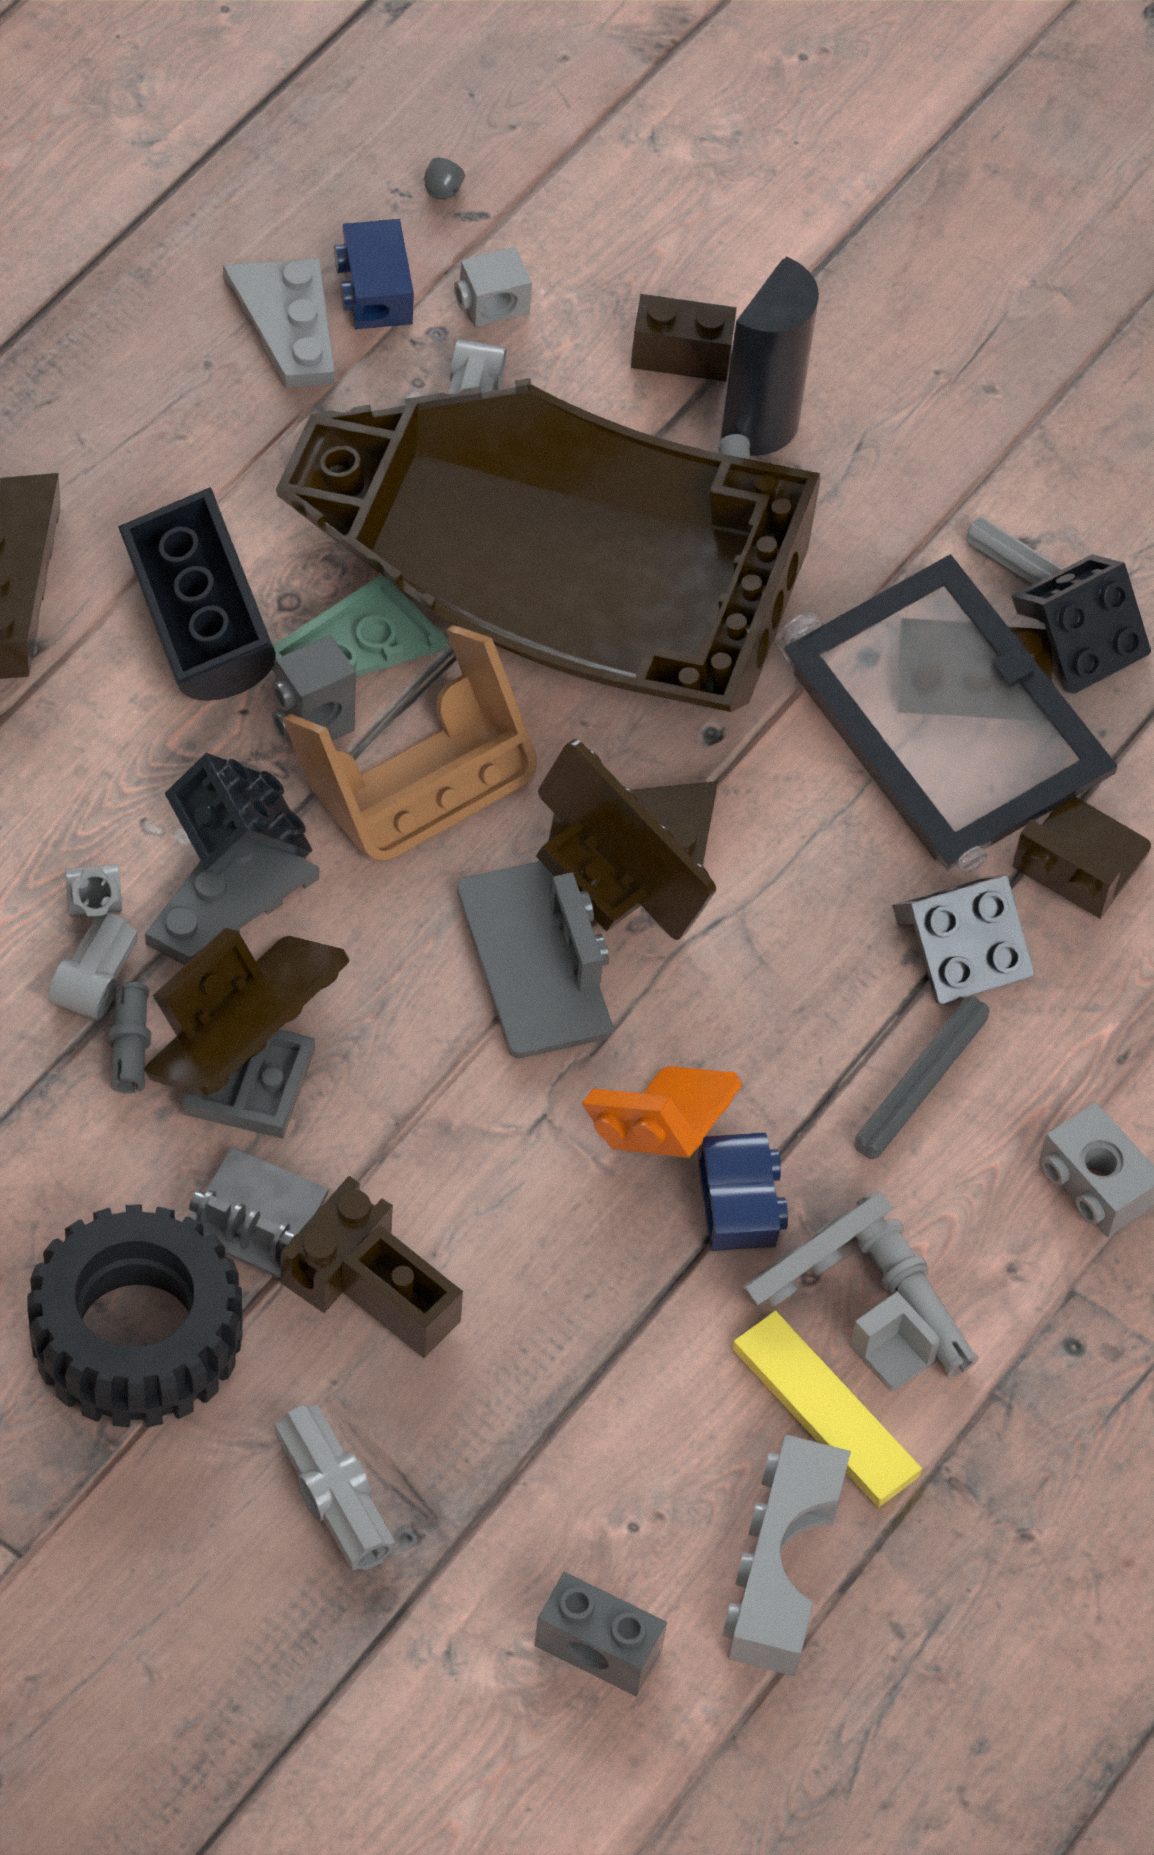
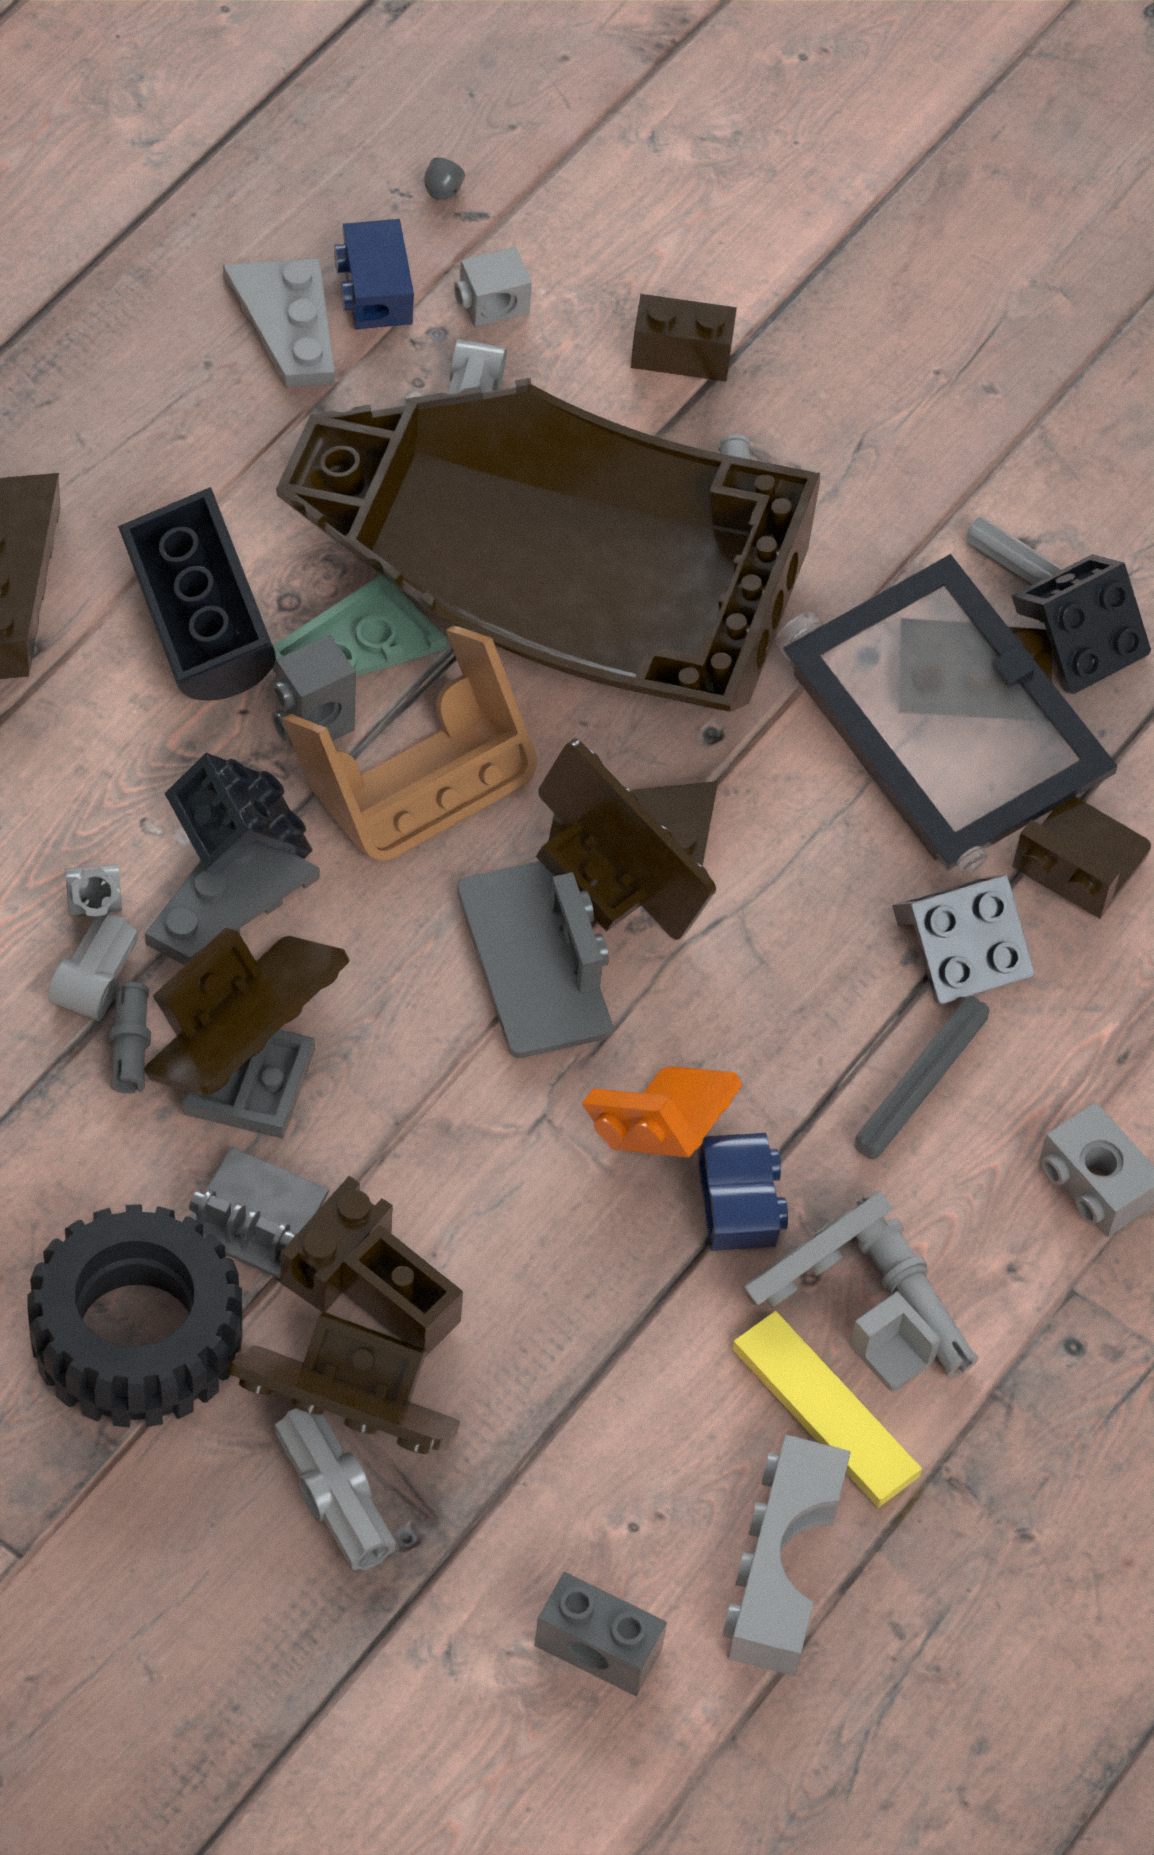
(353, 1376): none -> dark brown bracket
(771, 360): black brick -> none

